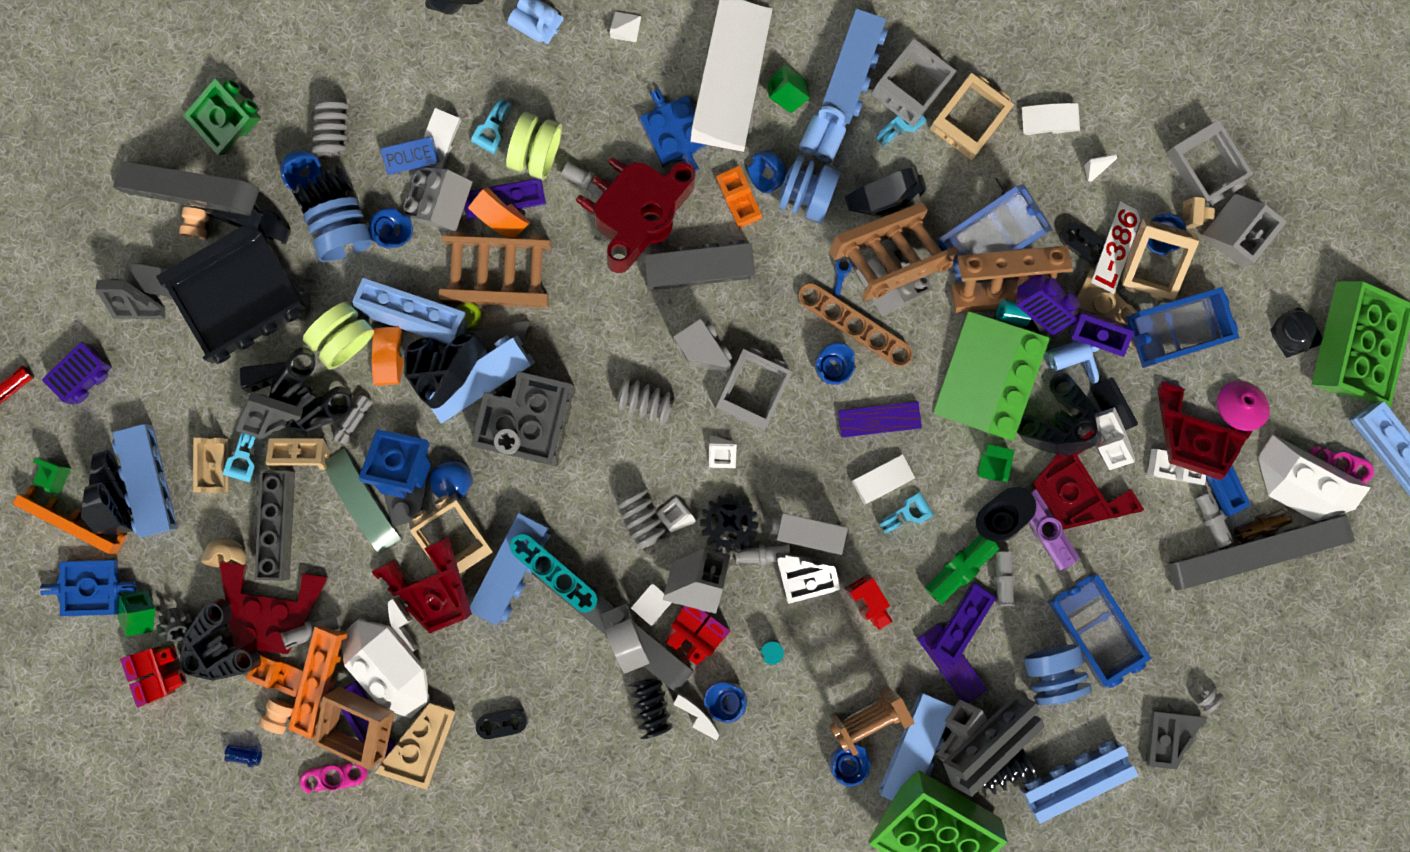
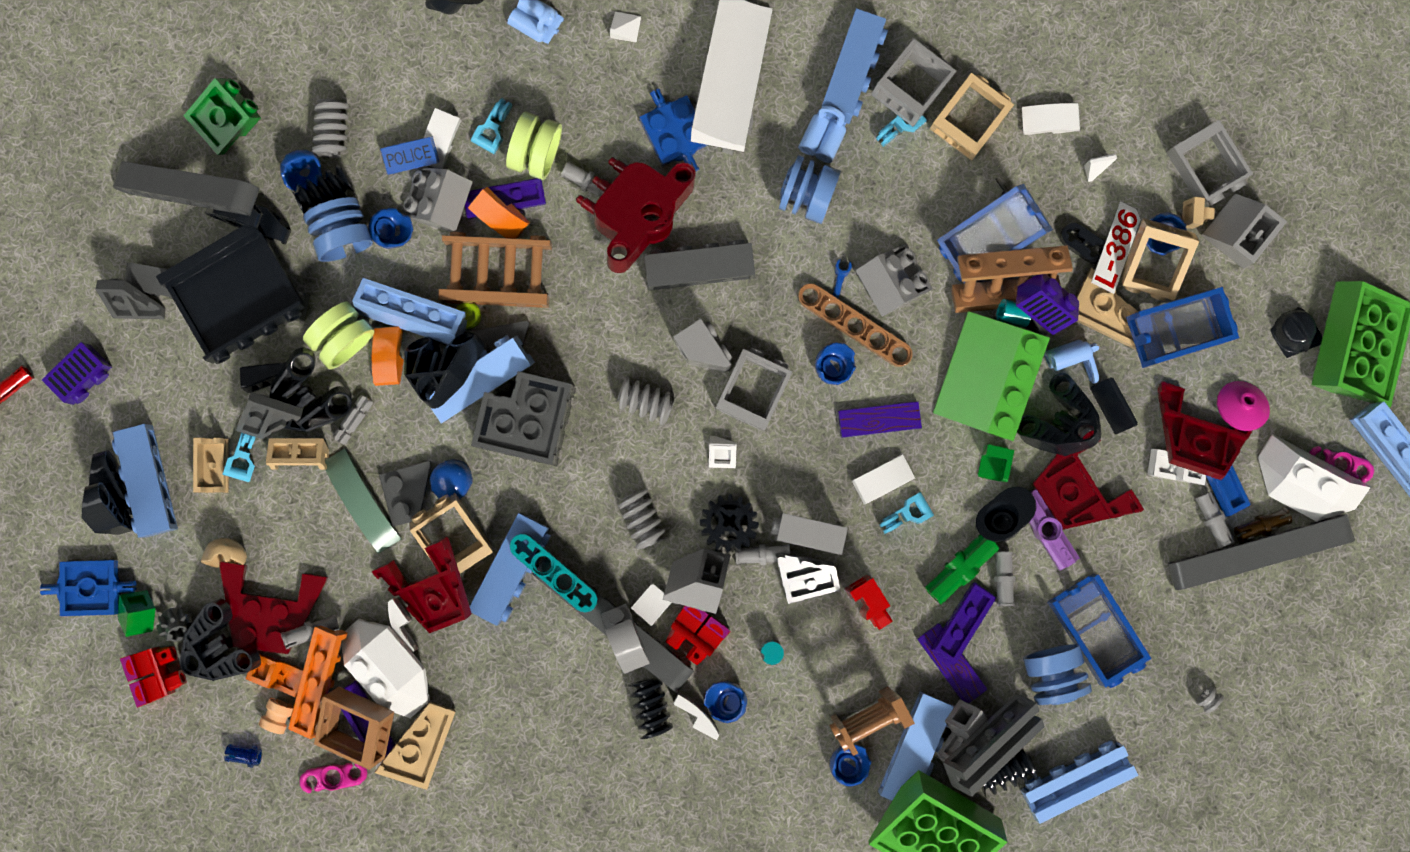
(50, 475): green panel -> none
(68, 524): orange hinge -> none
(194, 223): light nougat wheel -> none
(274, 525): dark grey brick -> none
(396, 463): blue panel -> none
(501, 448): light grey bush -> none
(502, 730): black beam -> none
(676, 518): white slope -> none
(739, 196): orange slope -> none
(768, 160): blue hair -> none
(788, 89): green panel -> none
(887, 194): black connector -> none
(891, 228): medium nougat fence -> none
(1102, 332): dark purple brick -> none
(1114, 440): white slope -> none
(1170, 737): dark grey wing -> none

